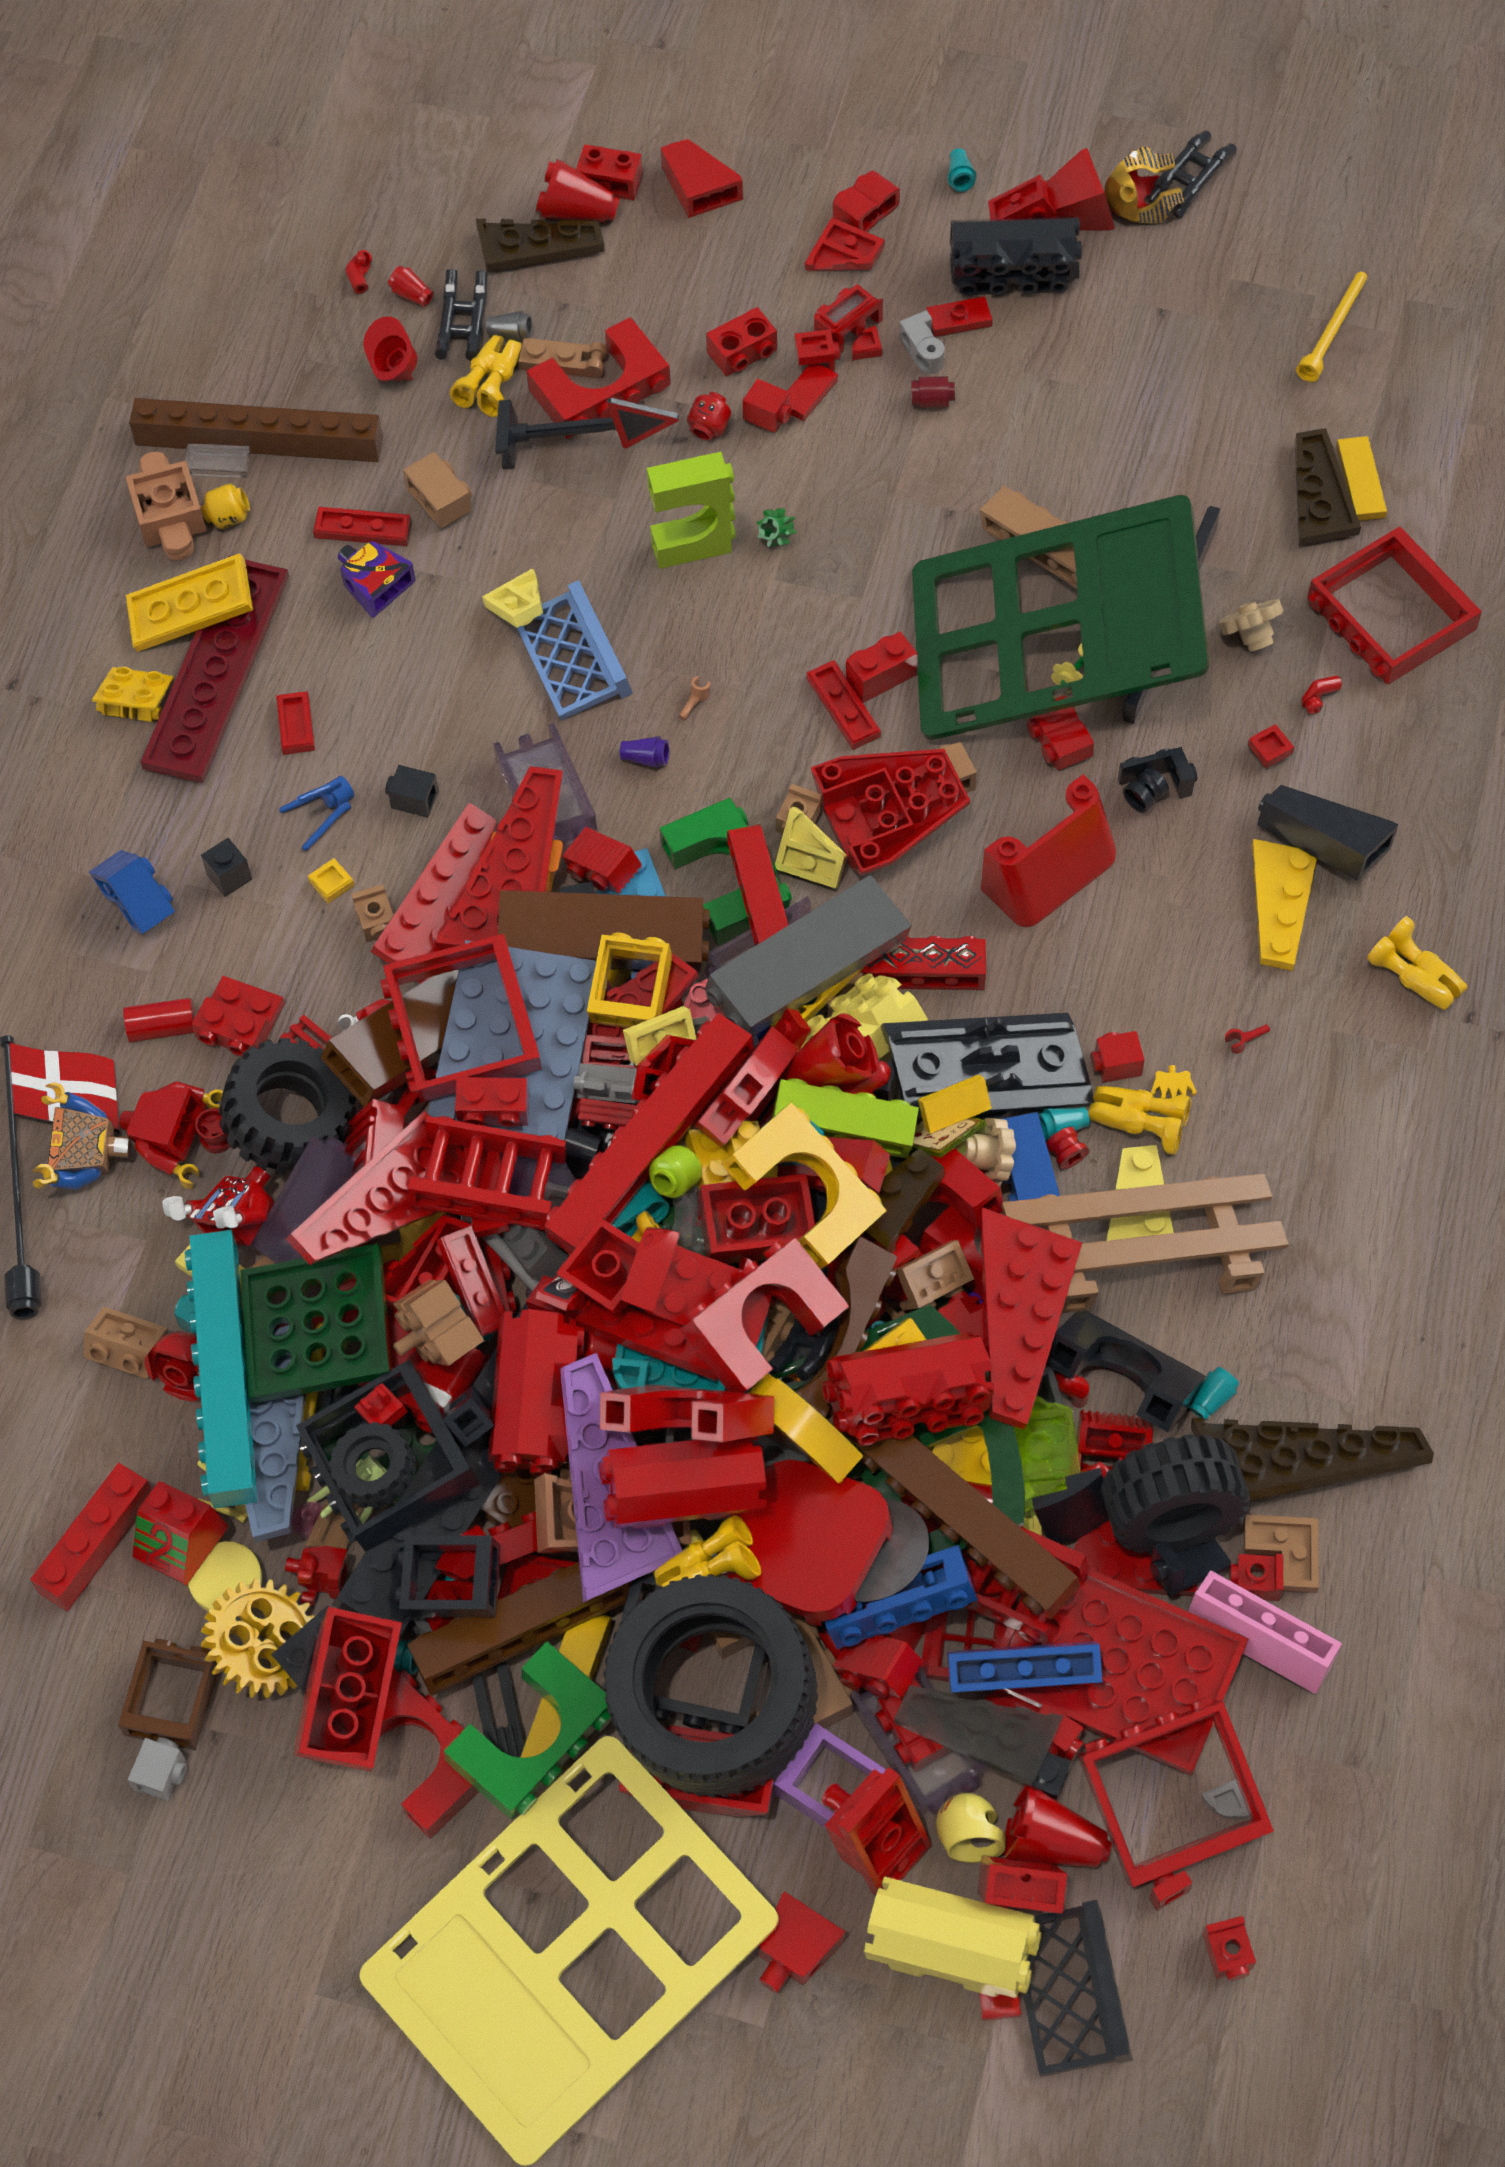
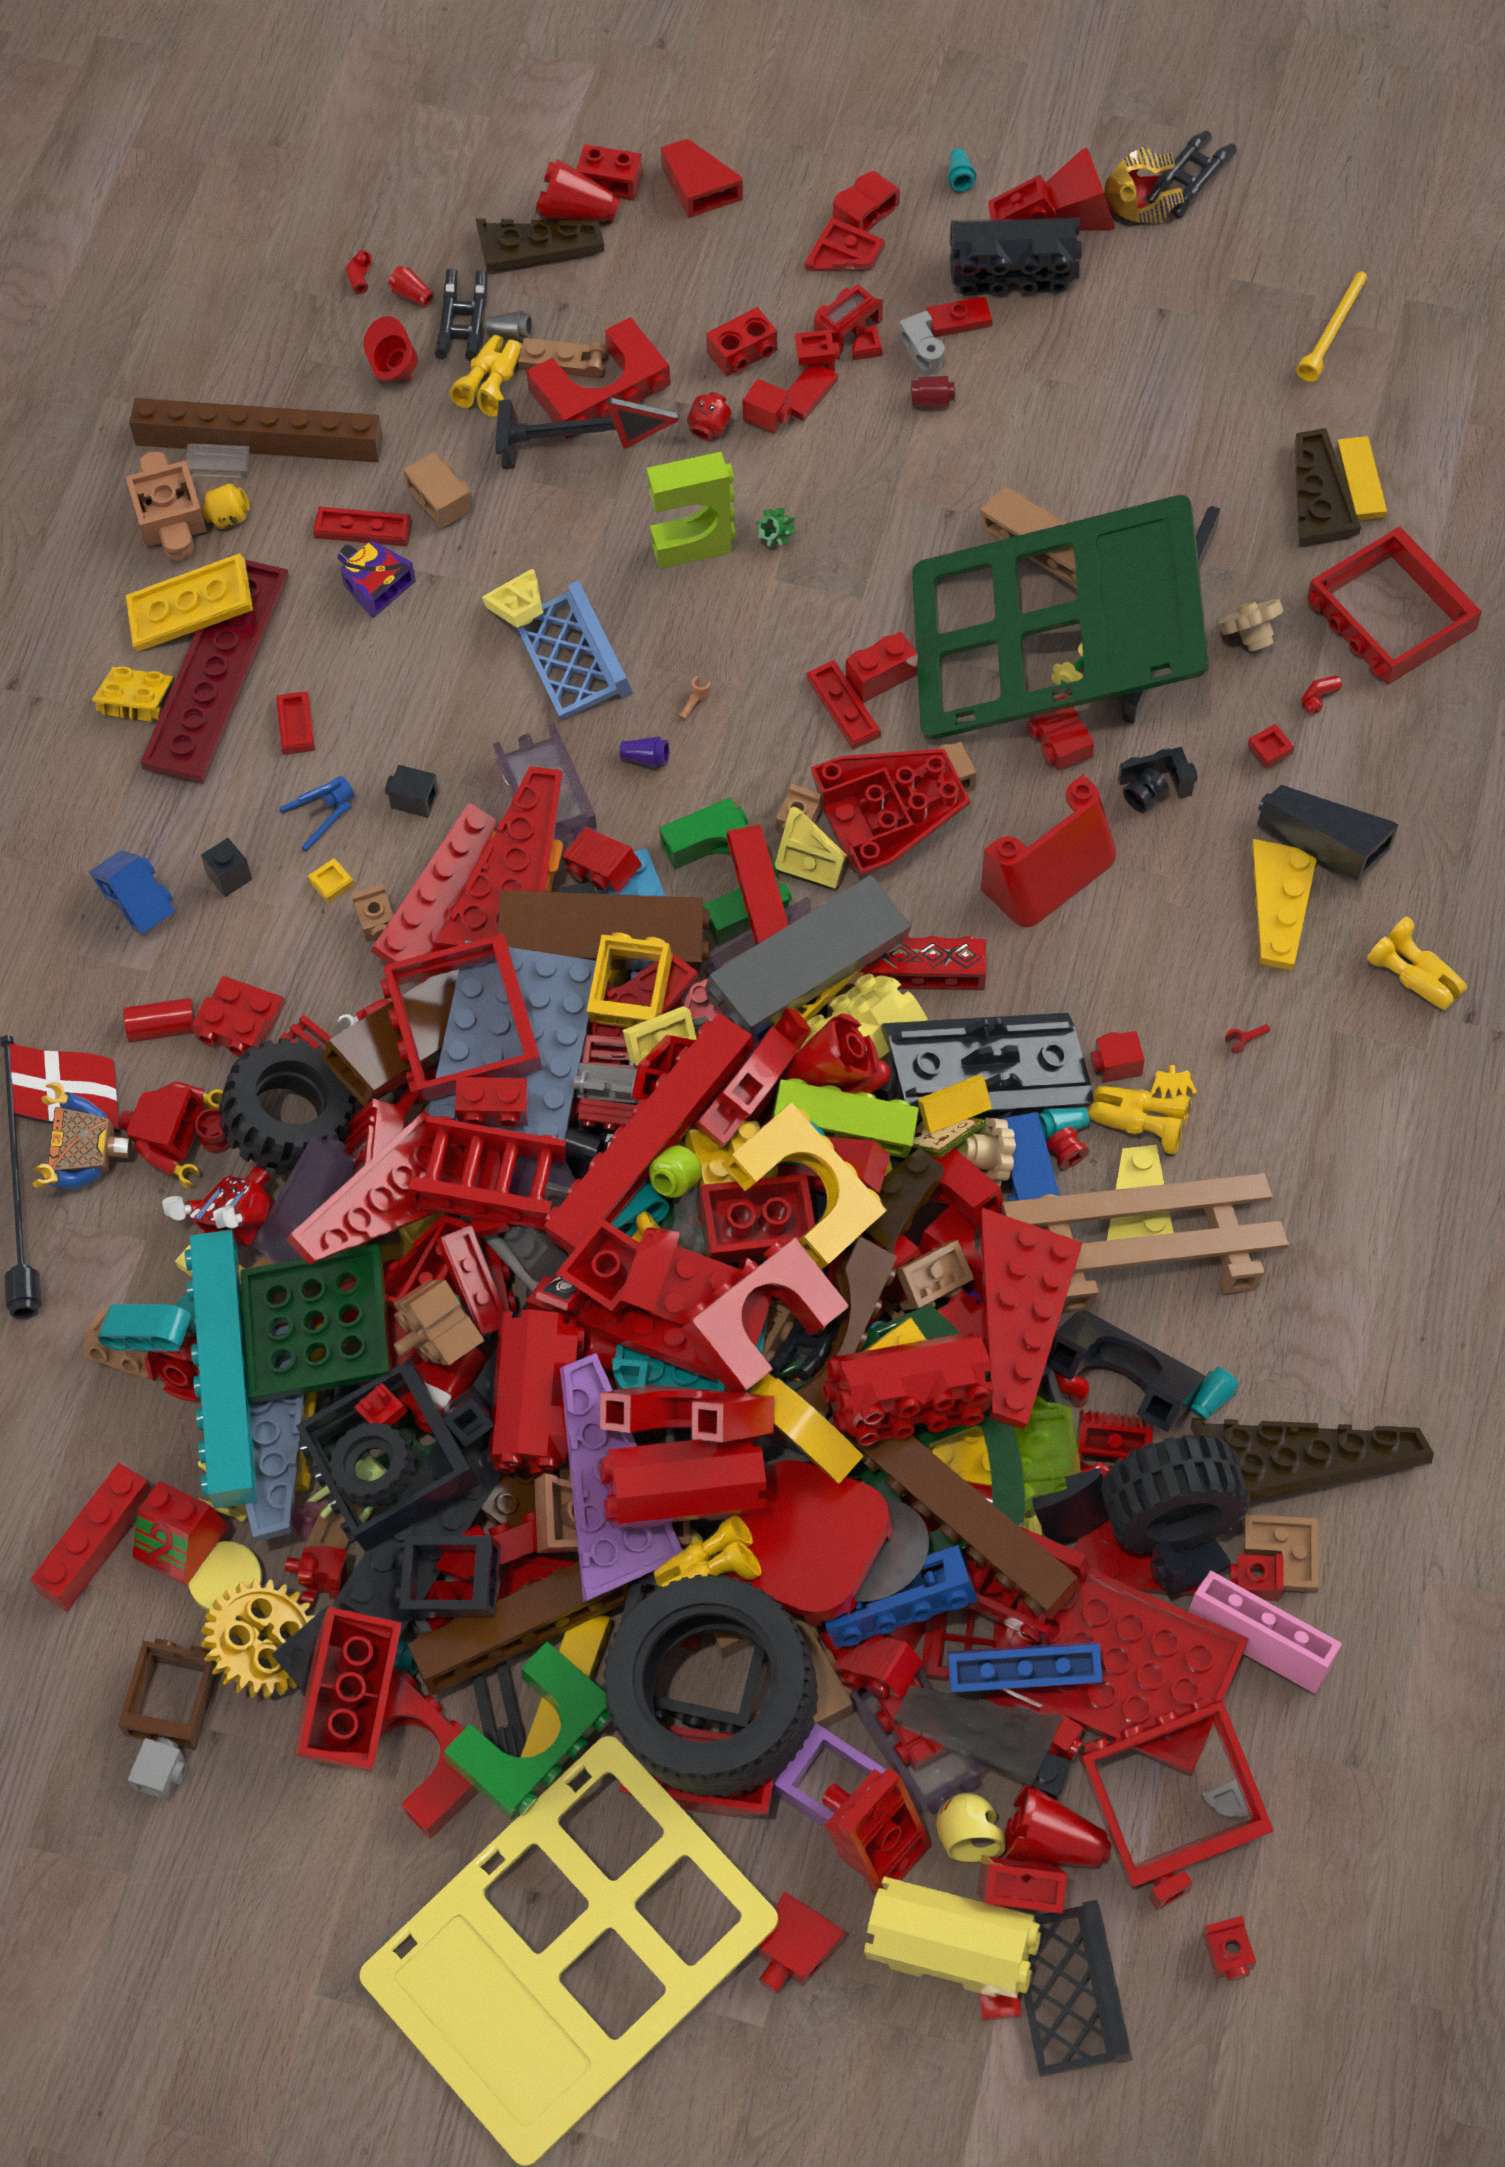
(144, 1327): none -> teal beam

